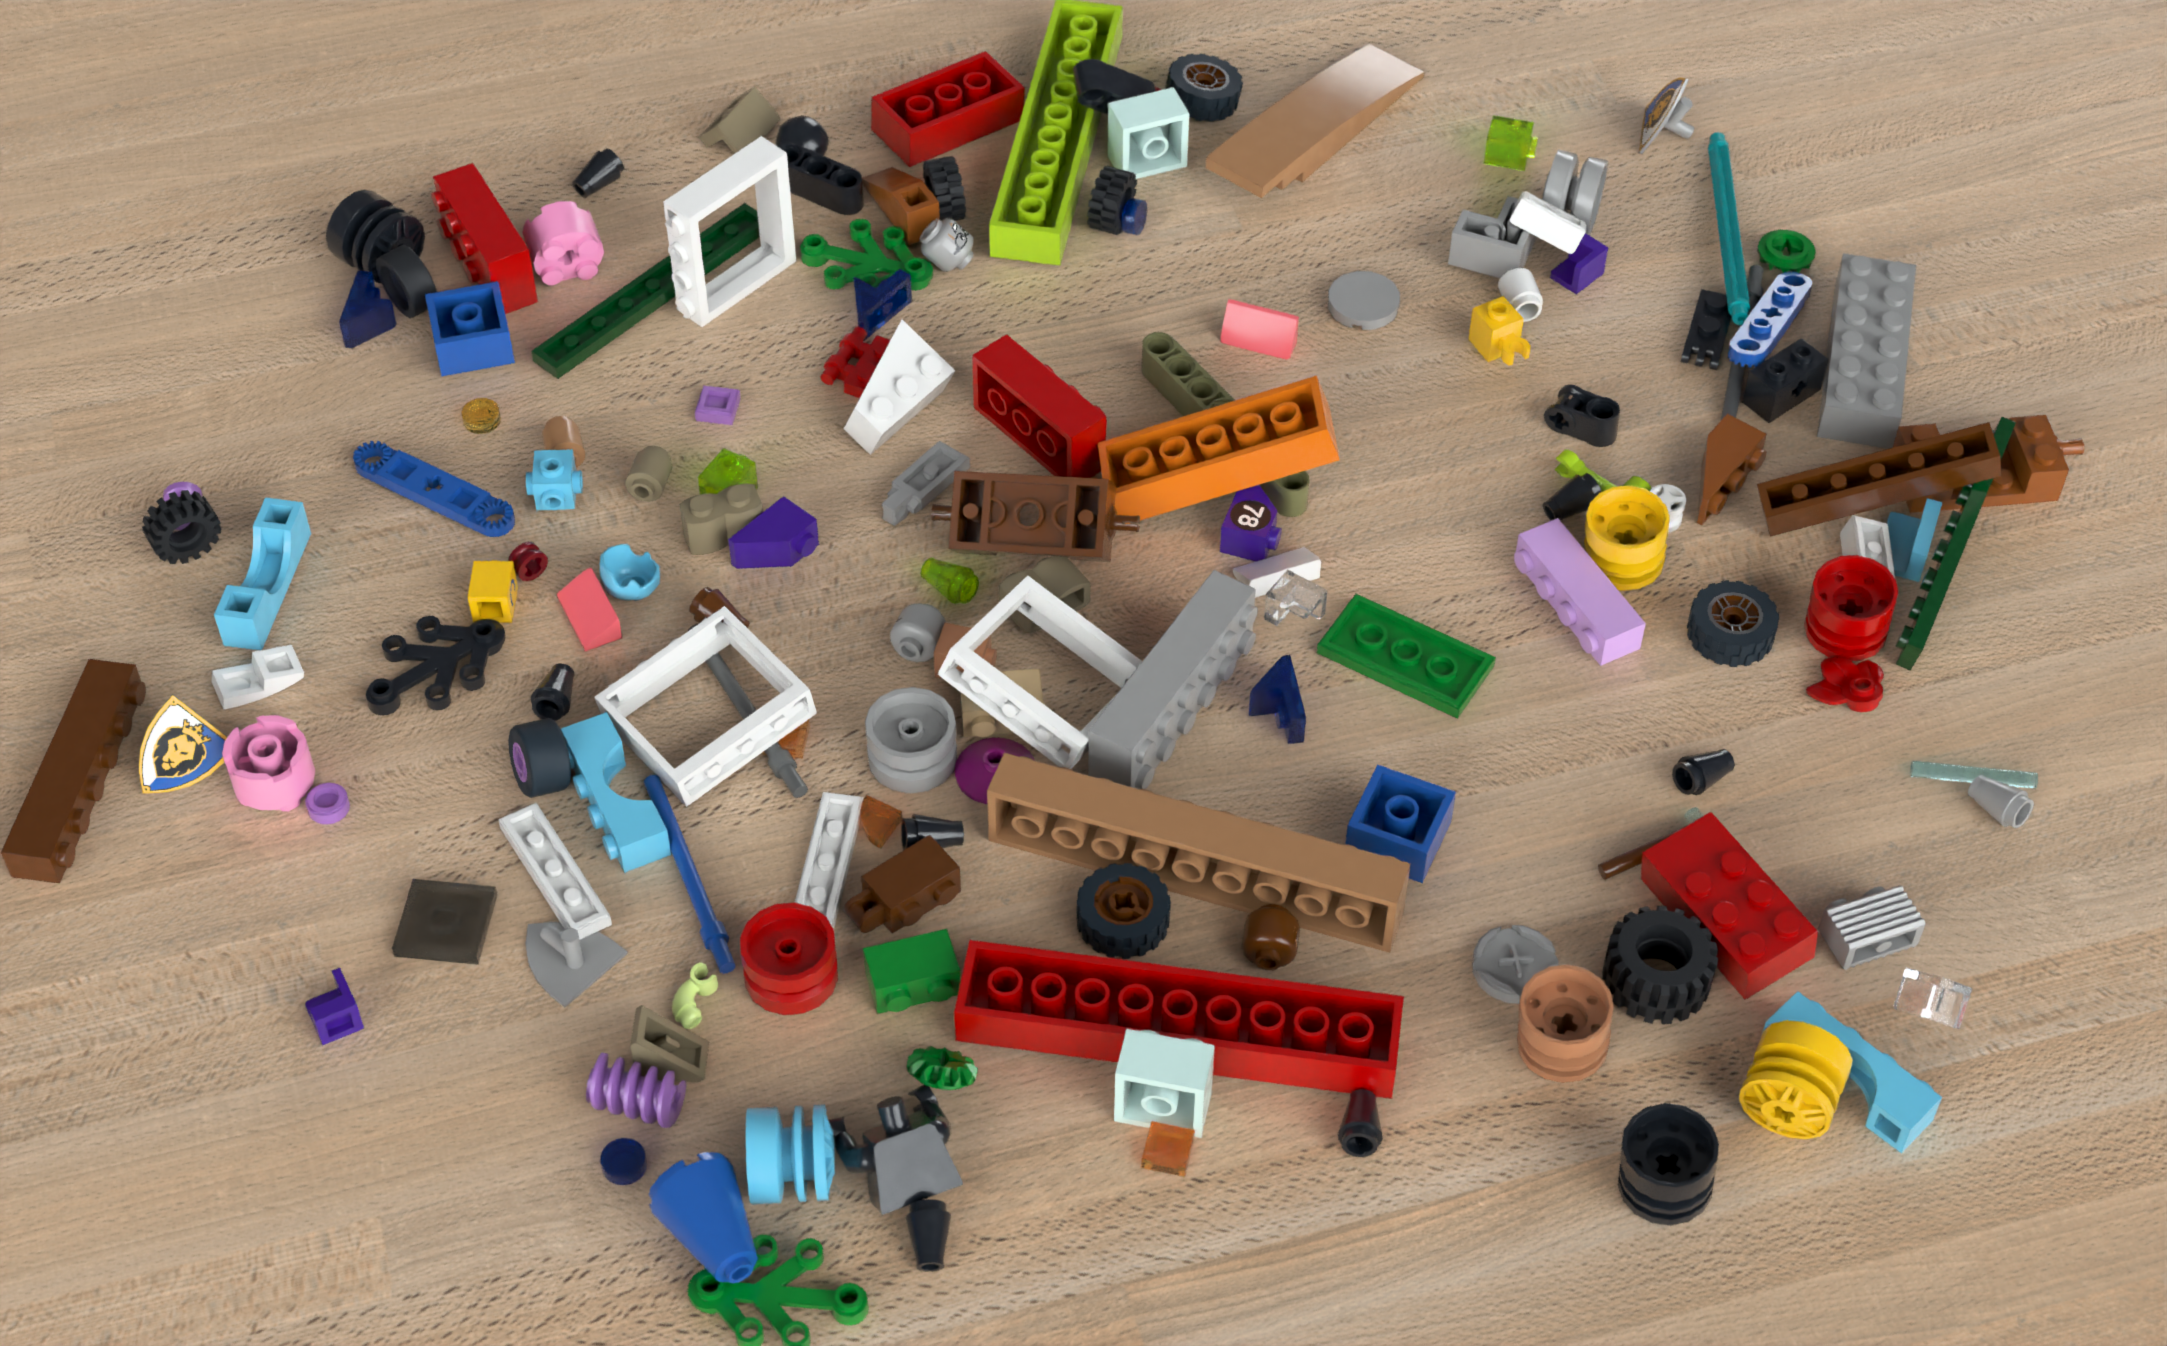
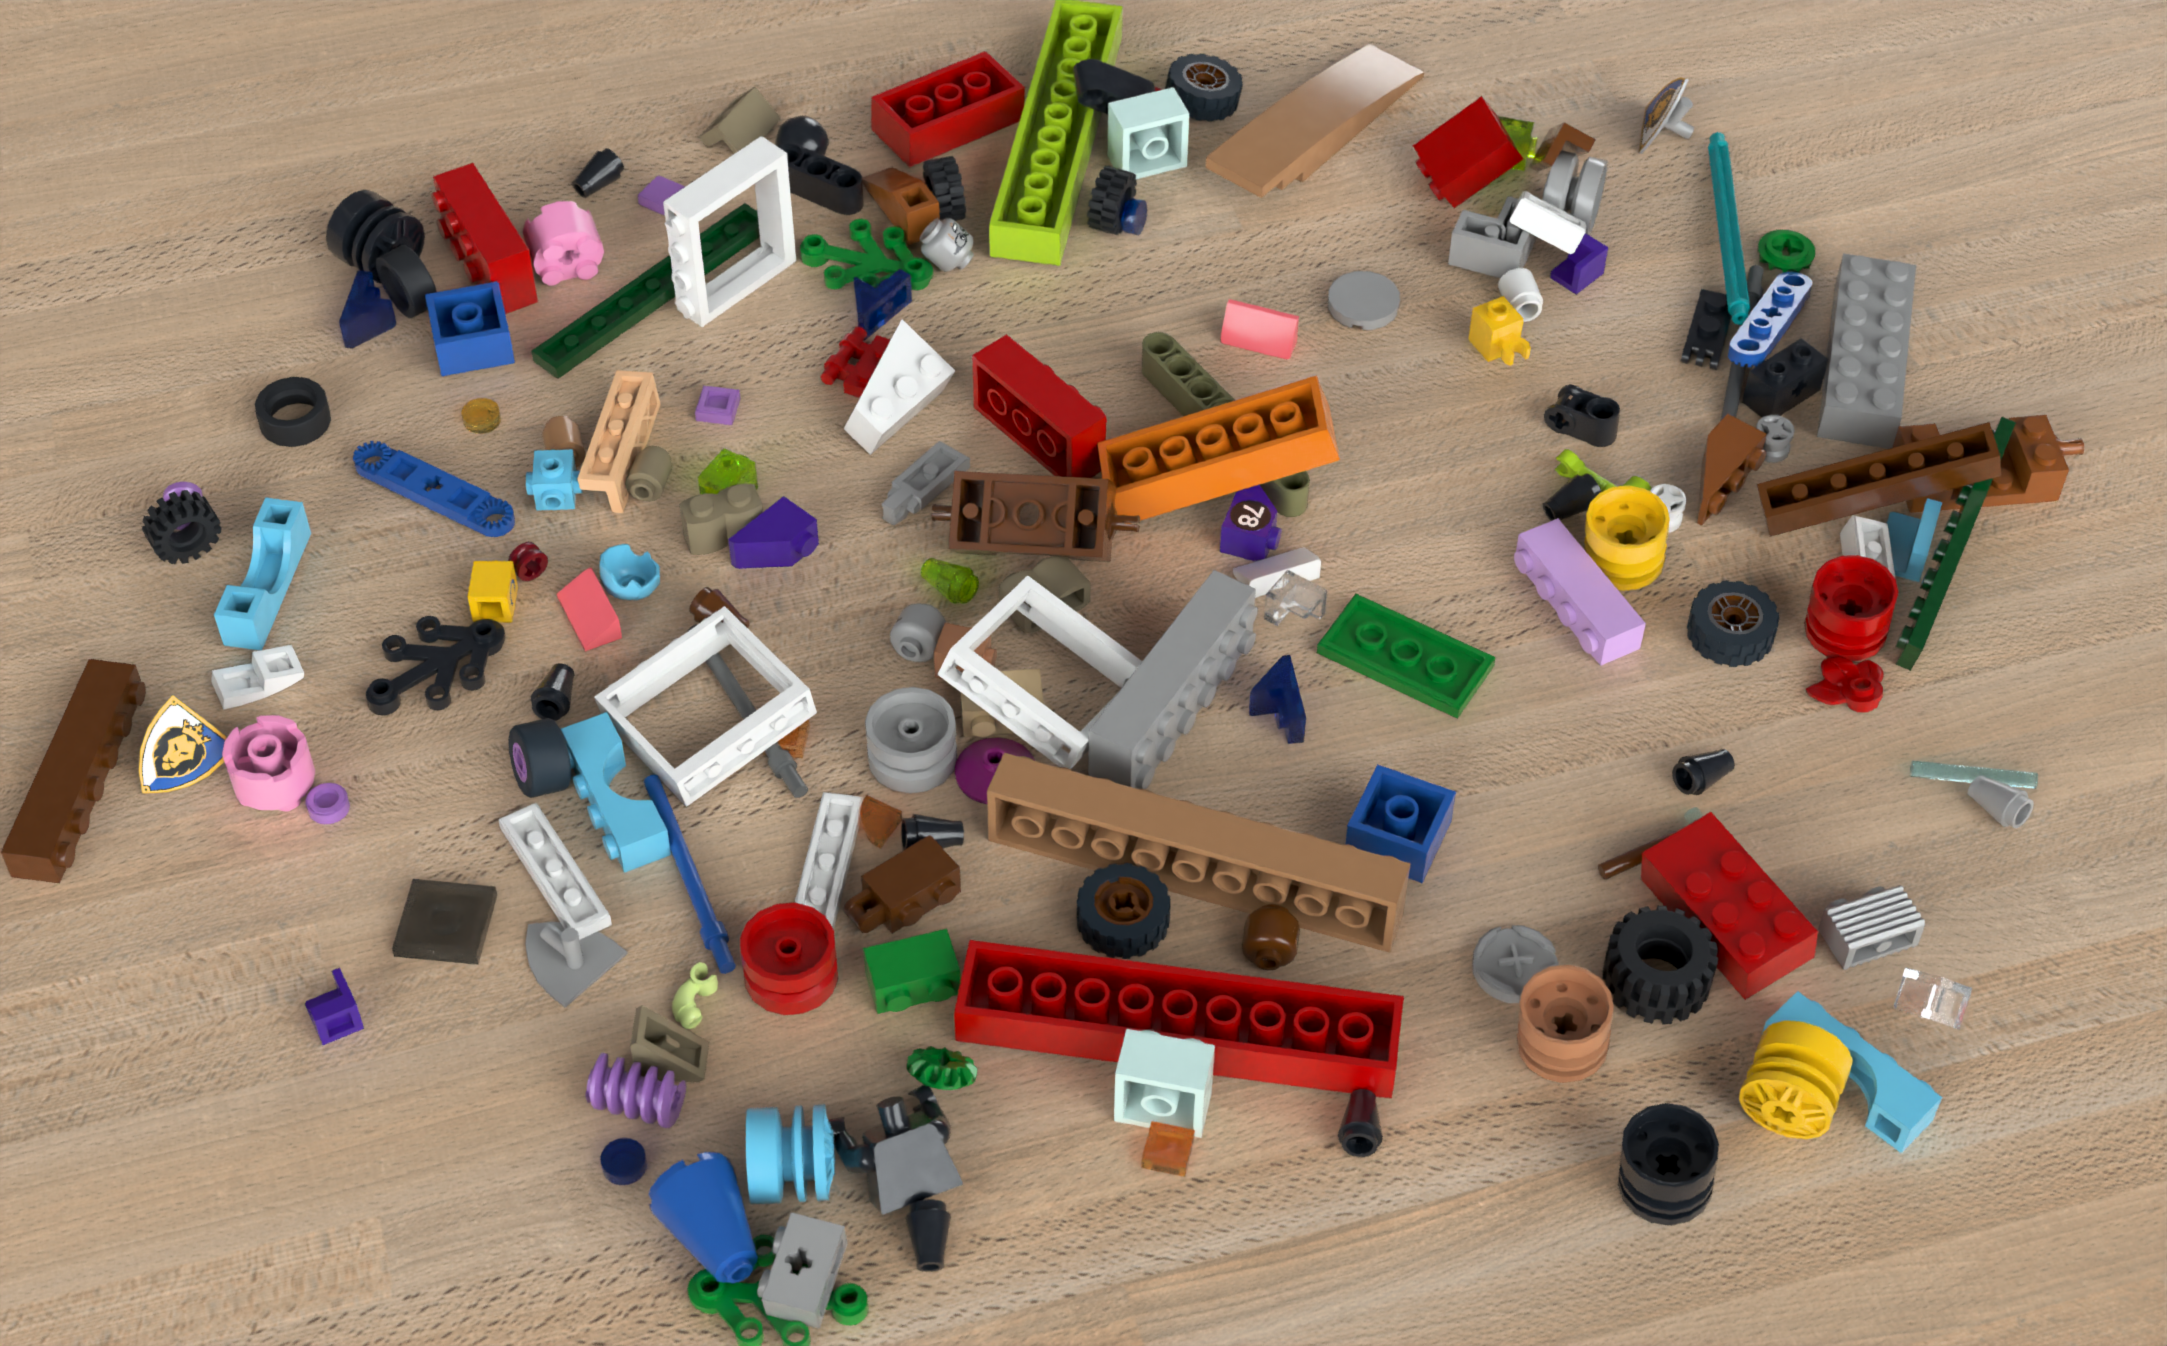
(289, 392): none -> black tyre
(620, 435): none -> light nougat fence
(657, 192): none -> medium lavender tile
(807, 1294): none -> light grey brick
(1466, 153): none -> red brick
(1560, 138): none -> reddish brown fence
(1778, 438): none -> light grey wheel

